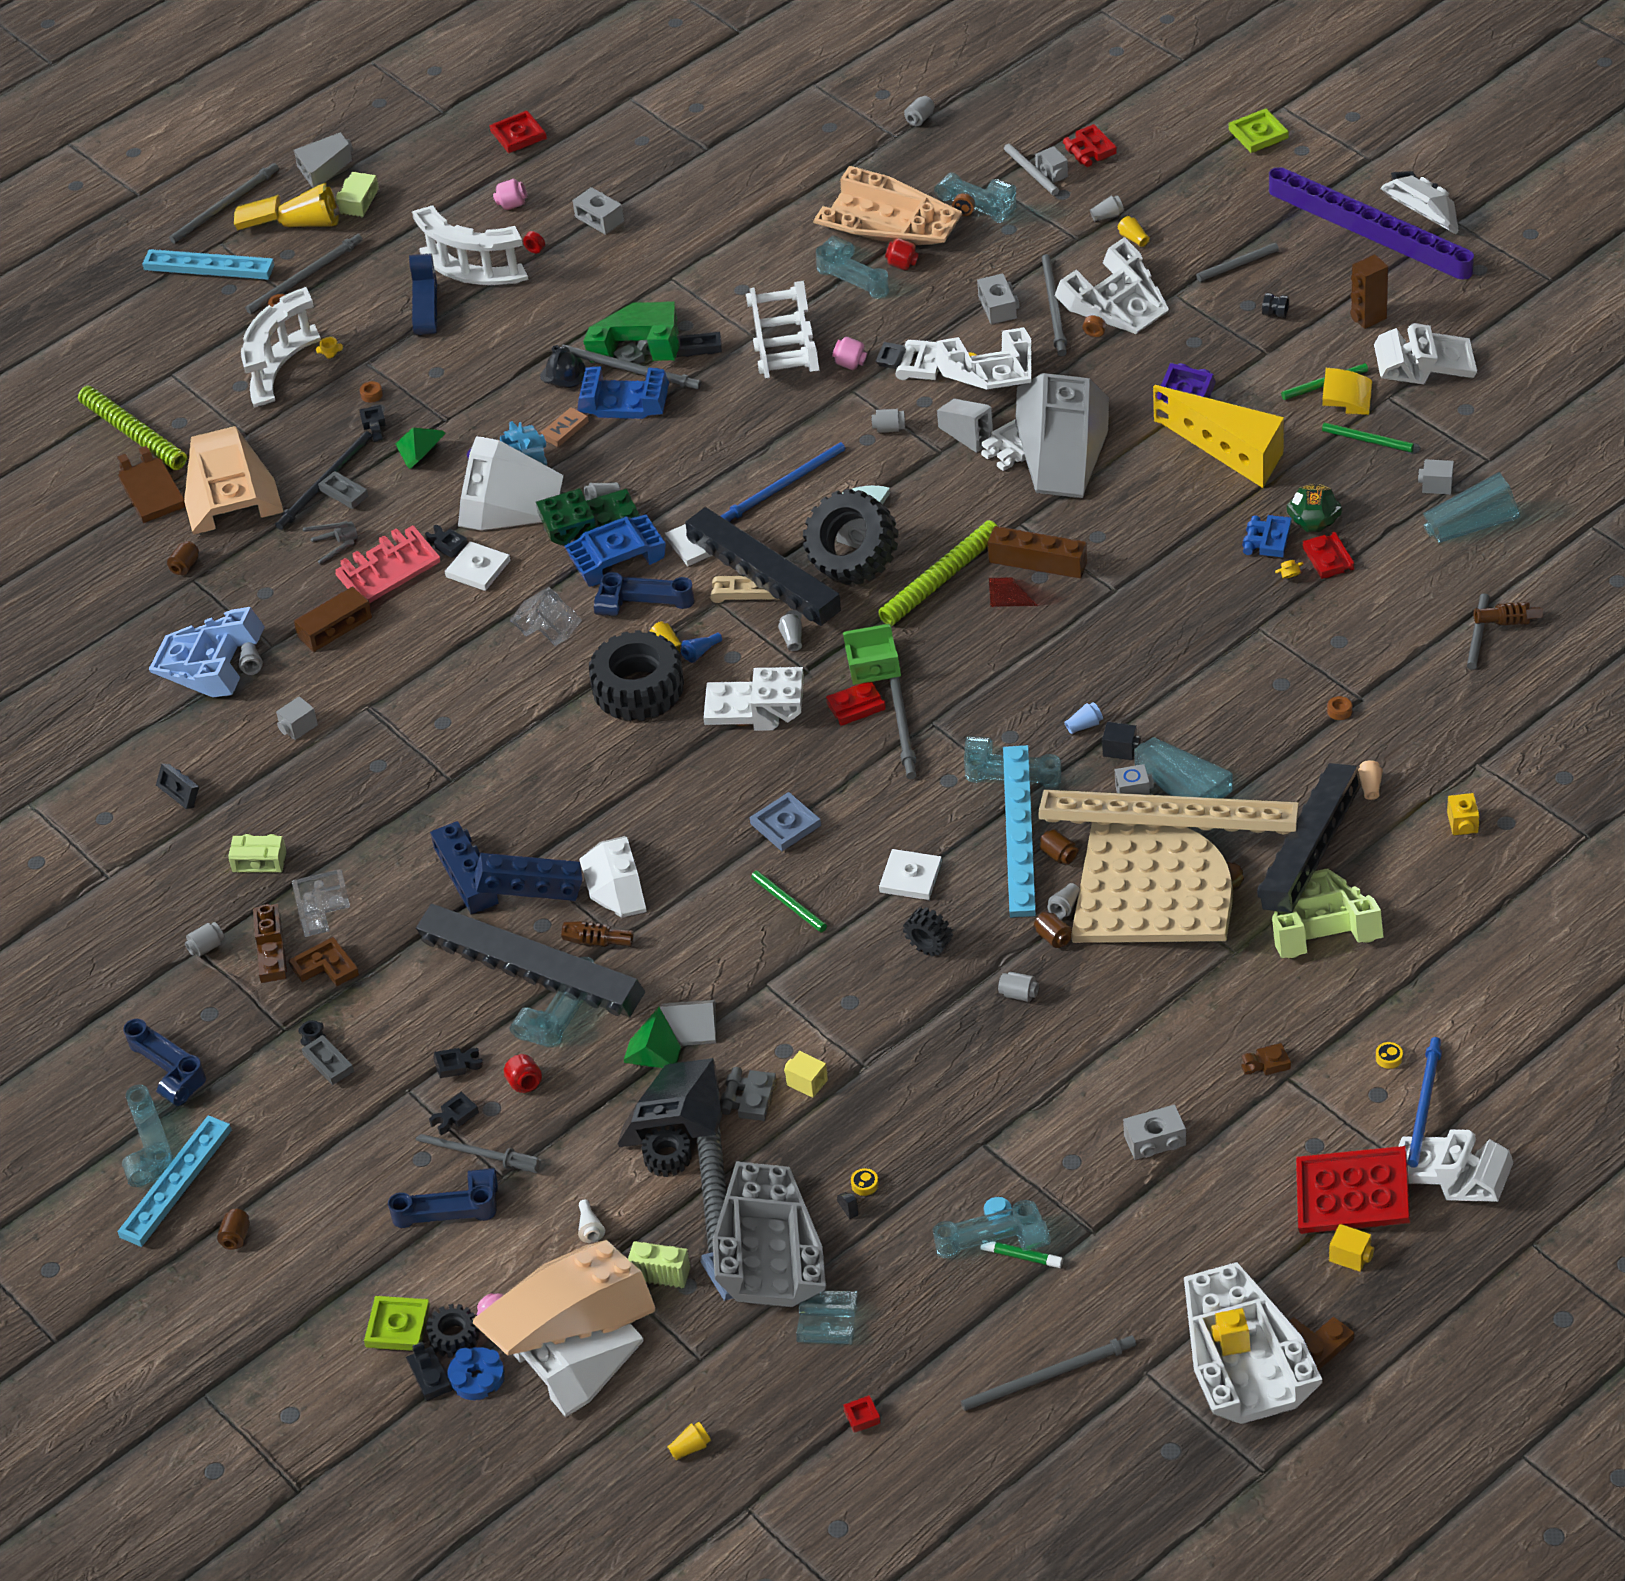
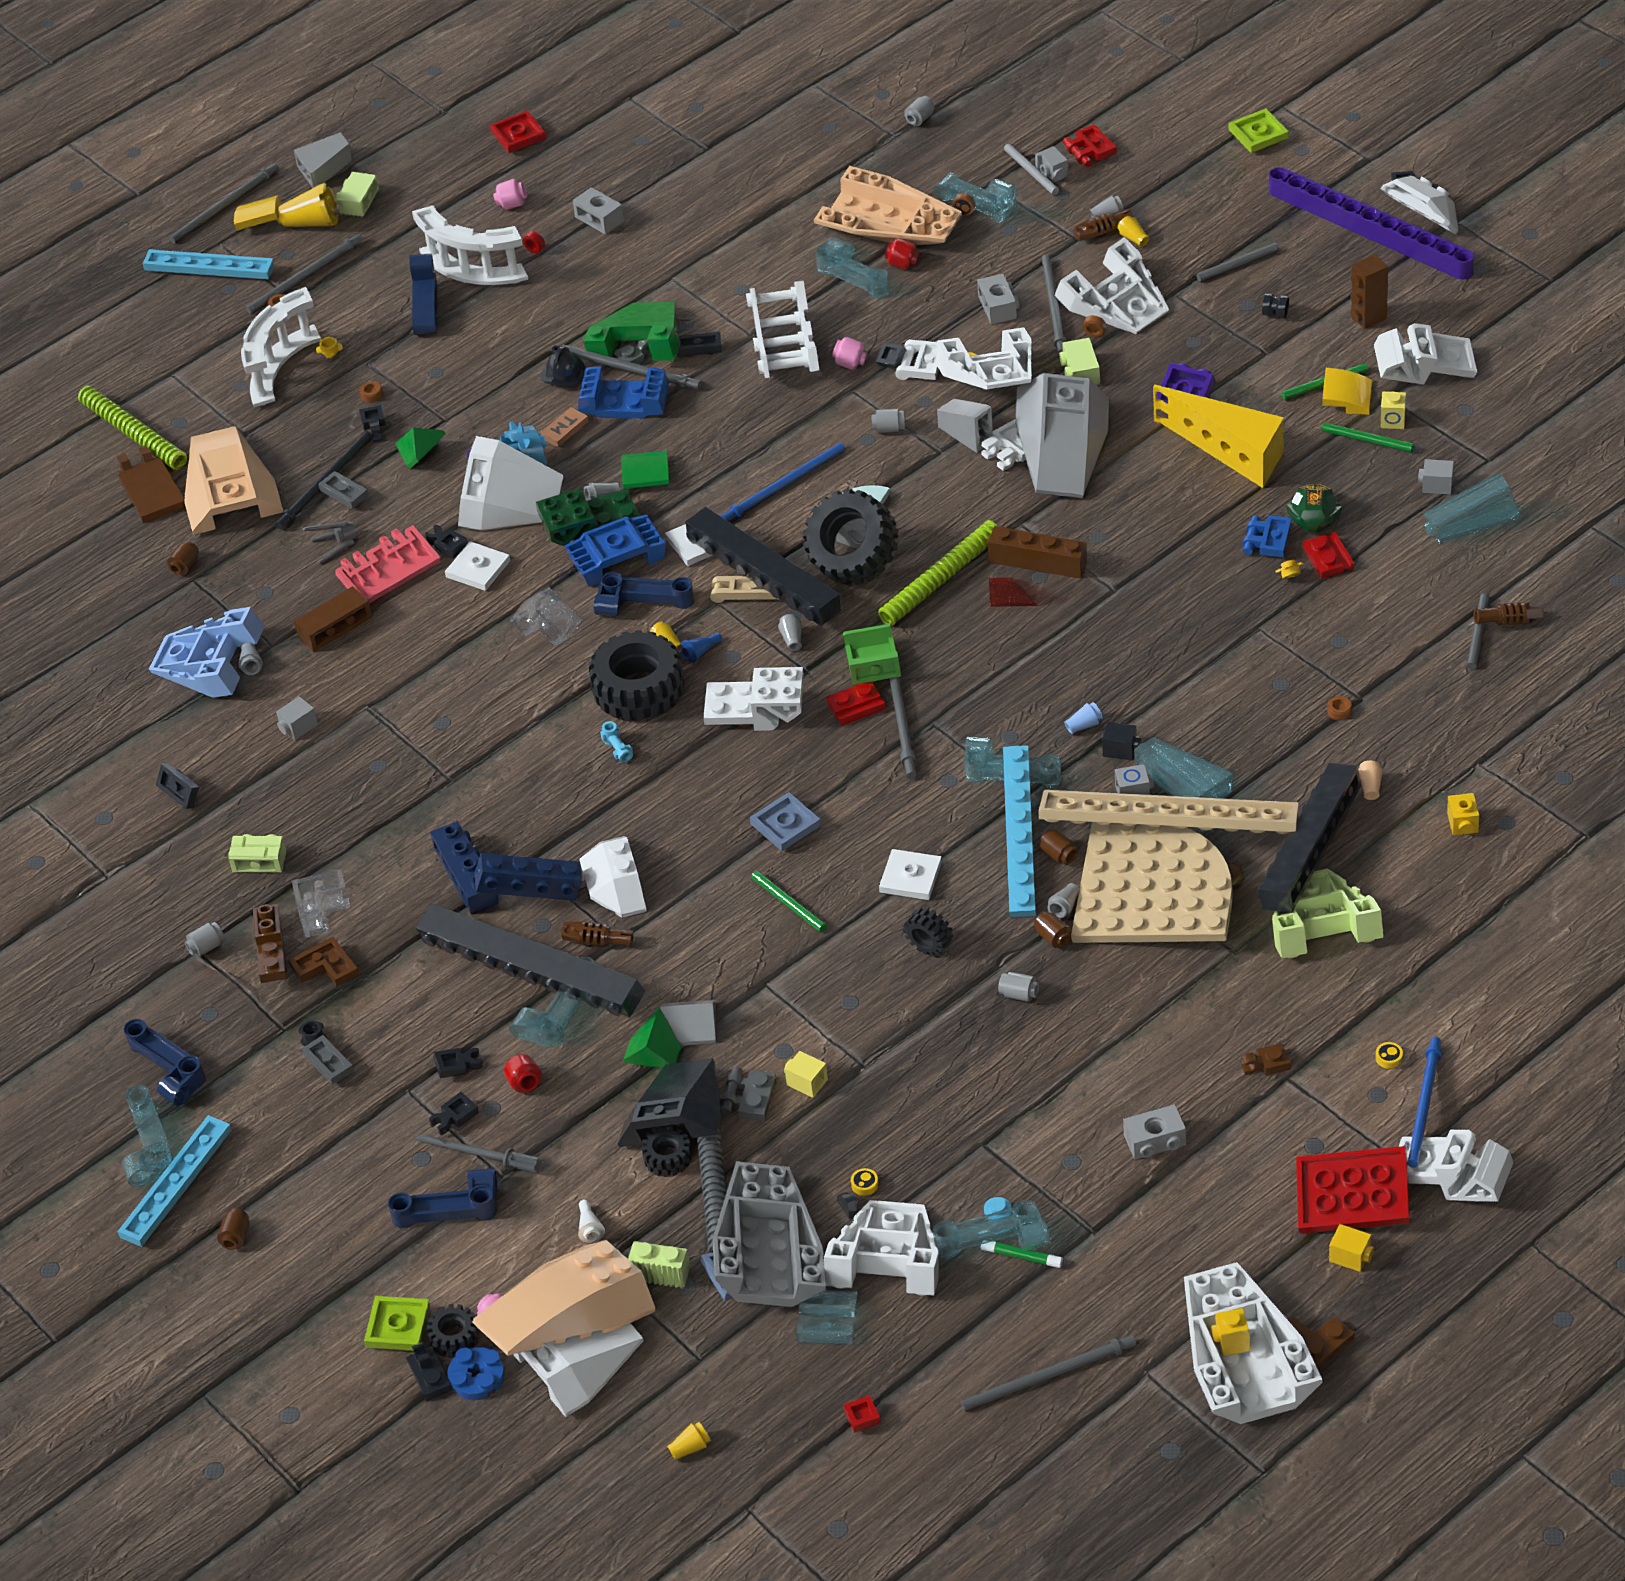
(609, 735): none -> medium azure bar
(645, 469): none -> green slope
(885, 1241): none -> white wedge
(1080, 360): none -> yellowish green brick
(1099, 225): none -> reddish brown hinge
(1393, 410): none -> light yellow brick

